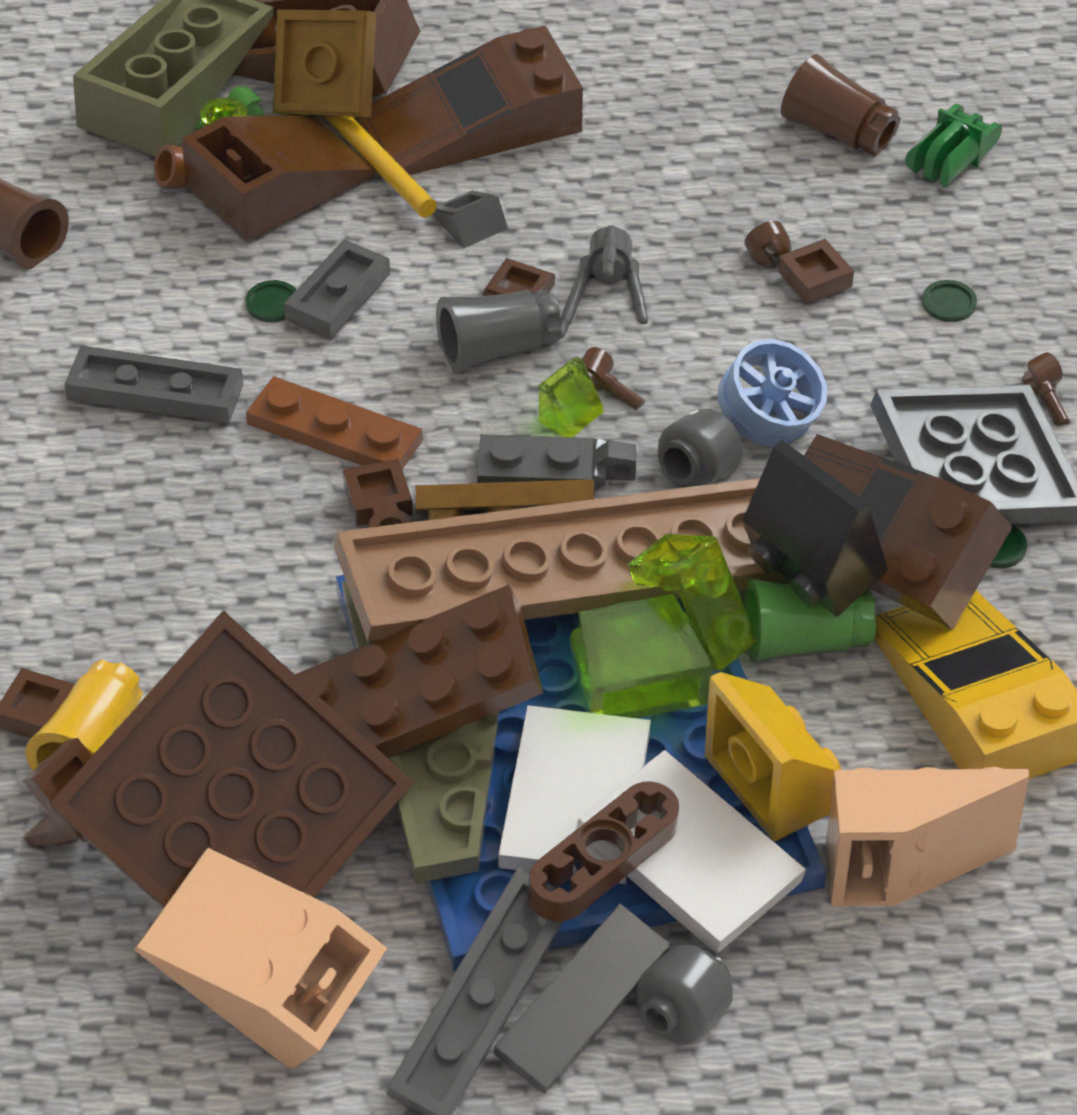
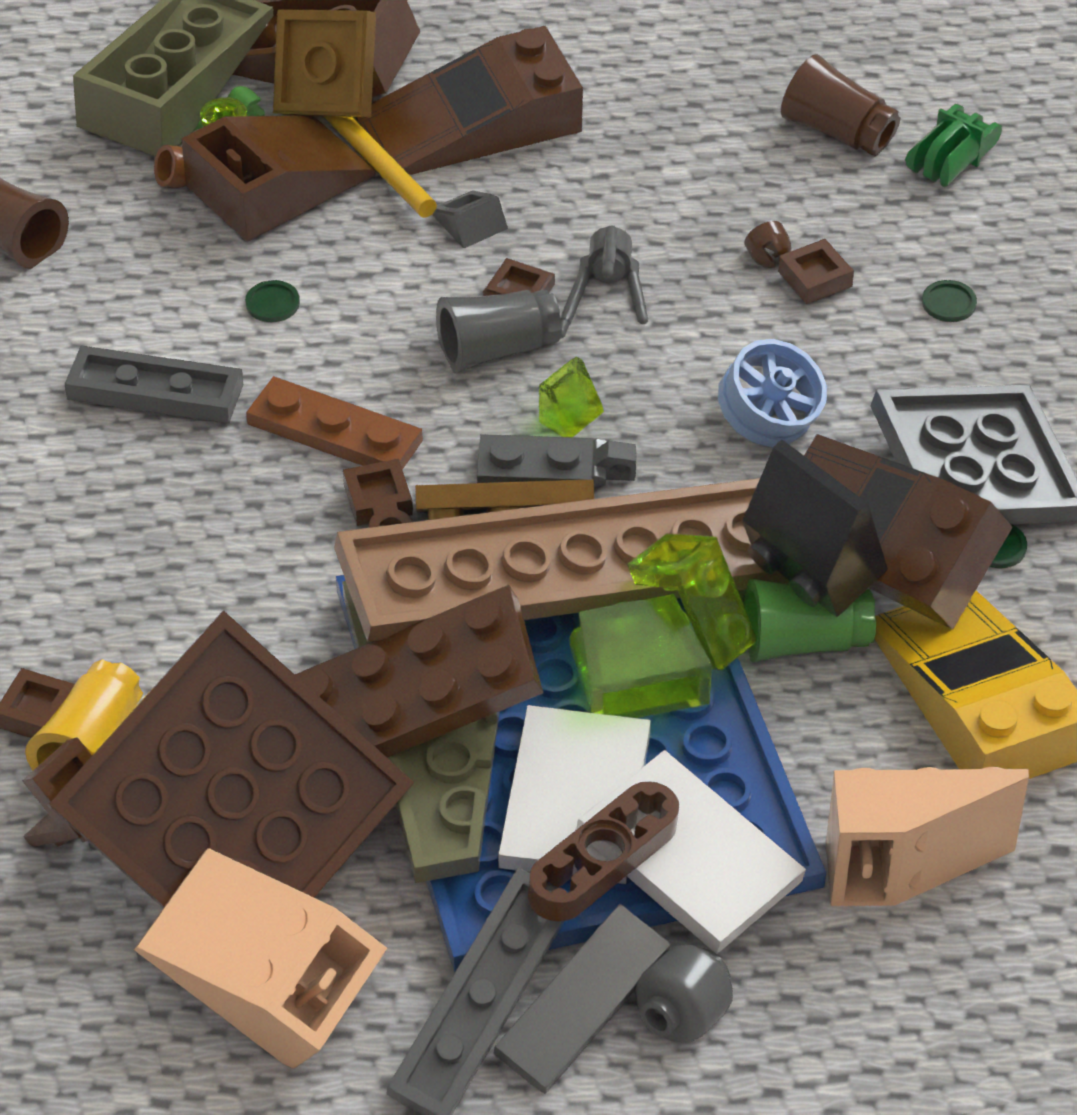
(337, 288): dark grey plate -> none
(599, 365): reddish brown hand -> none
(699, 449): dark grey head -> none
(767, 755): yellow slope -> none
(1041, 376): reddish brown hand -> none

